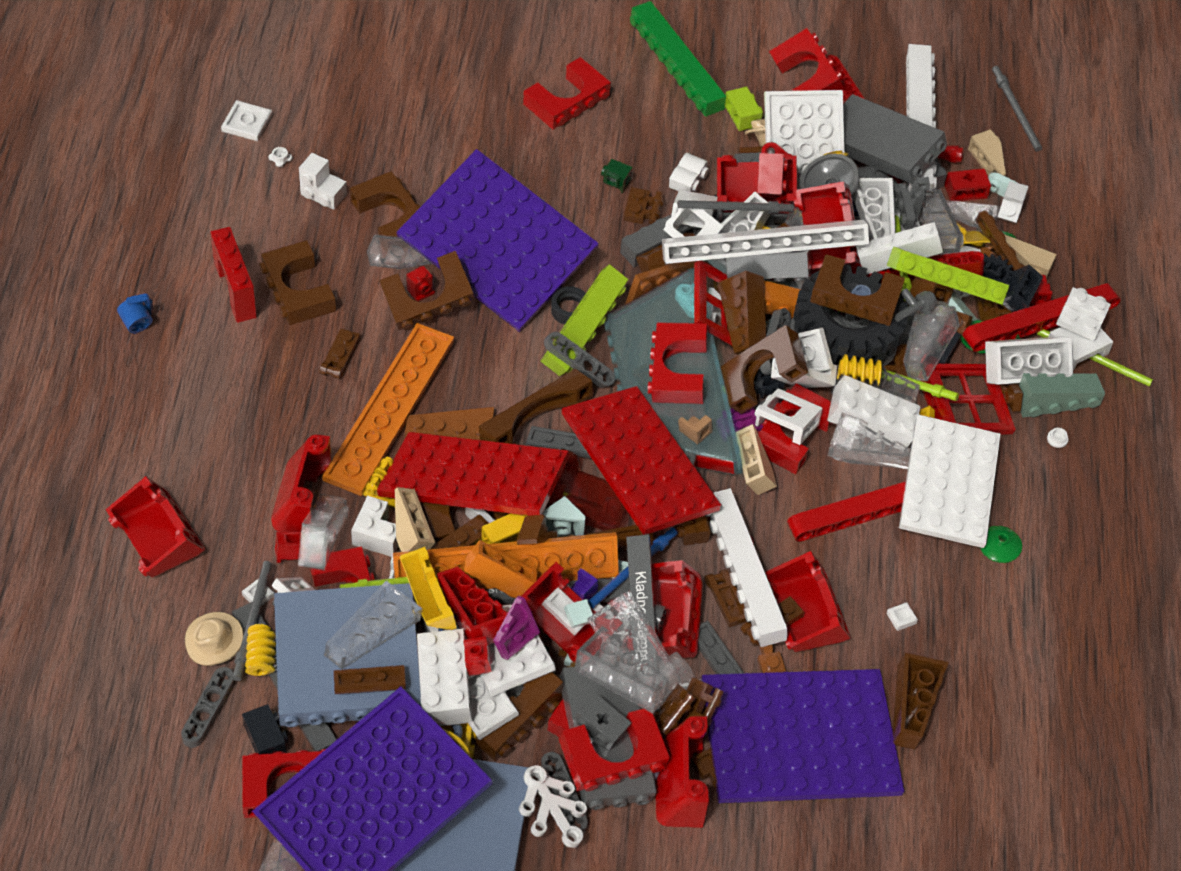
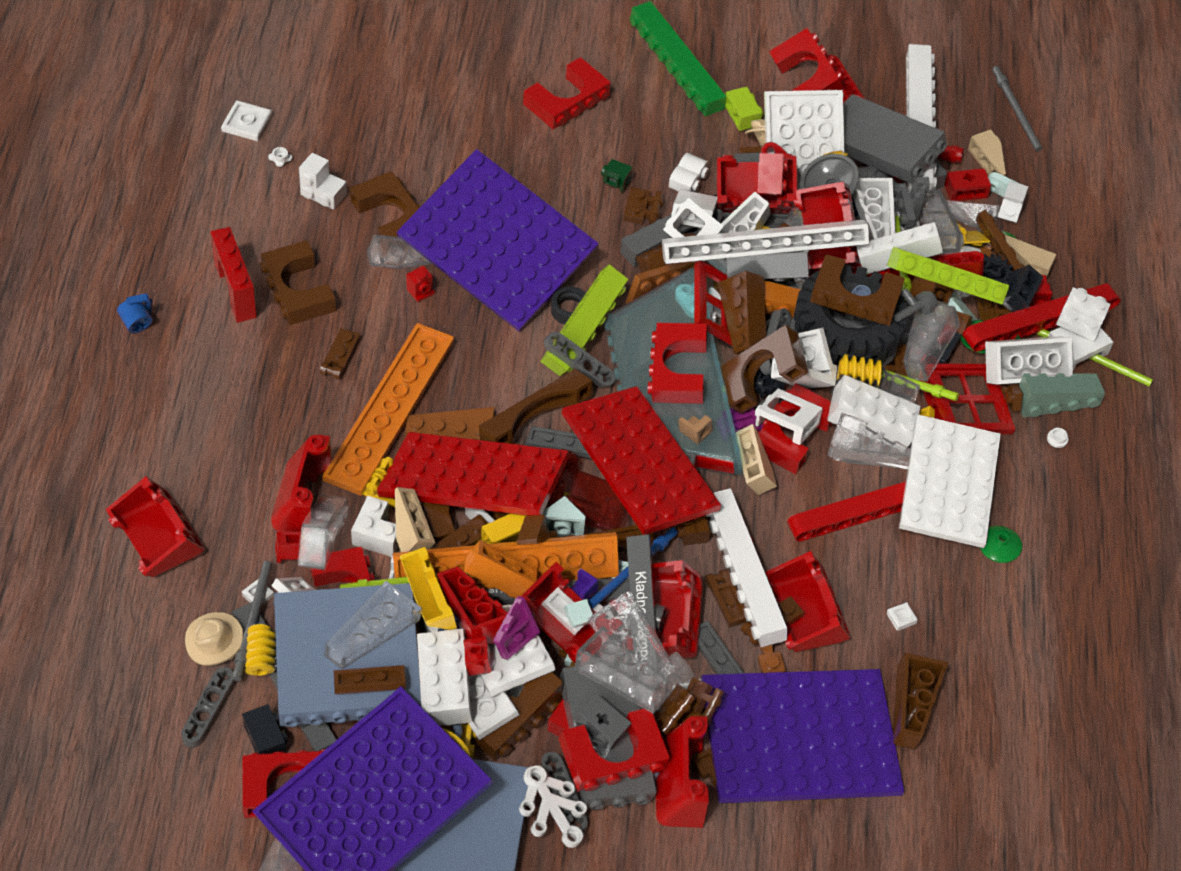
(455, 294): reddish brown arch -> none
(771, 207): dark grey bar -> none

